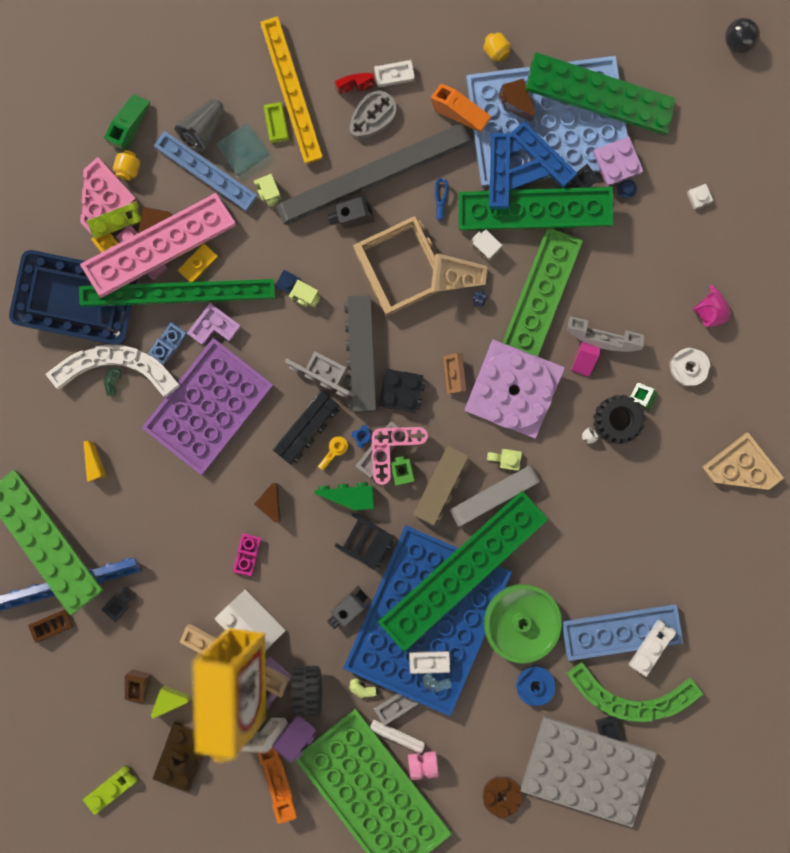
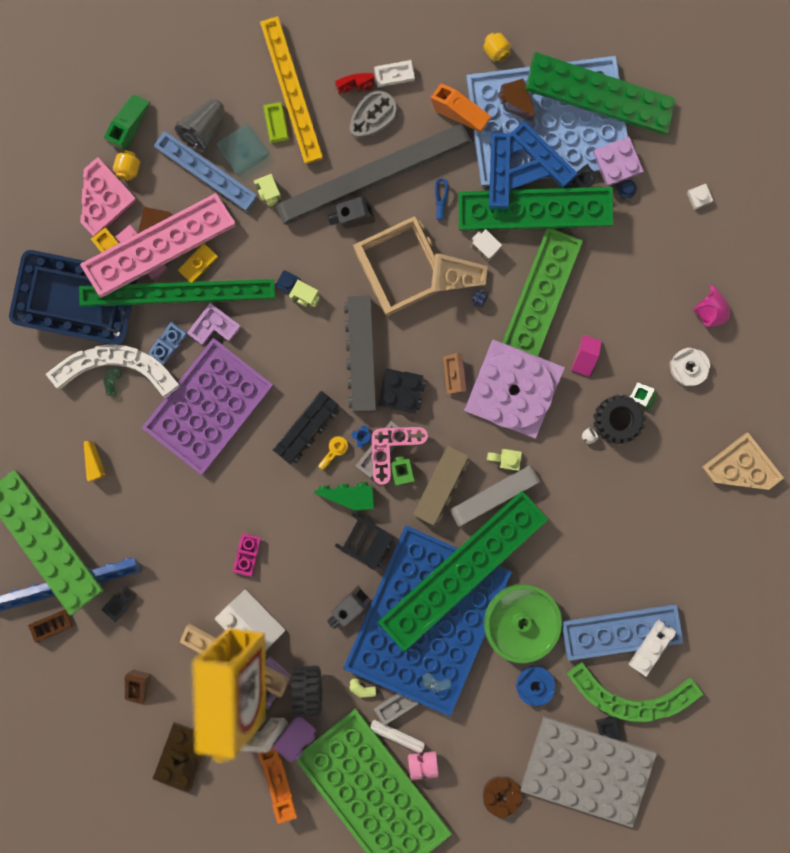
(109, 790): lime plate -> none
(114, 220): lime plate -> none
(168, 700): lime slope -> none
(269, 502): reddish brown slope -> none
(325, 370): light grey bracket -> none
(429, 662): white plate -> none
(605, 340): light grey slope -> none
(742, 35): black piece -> none

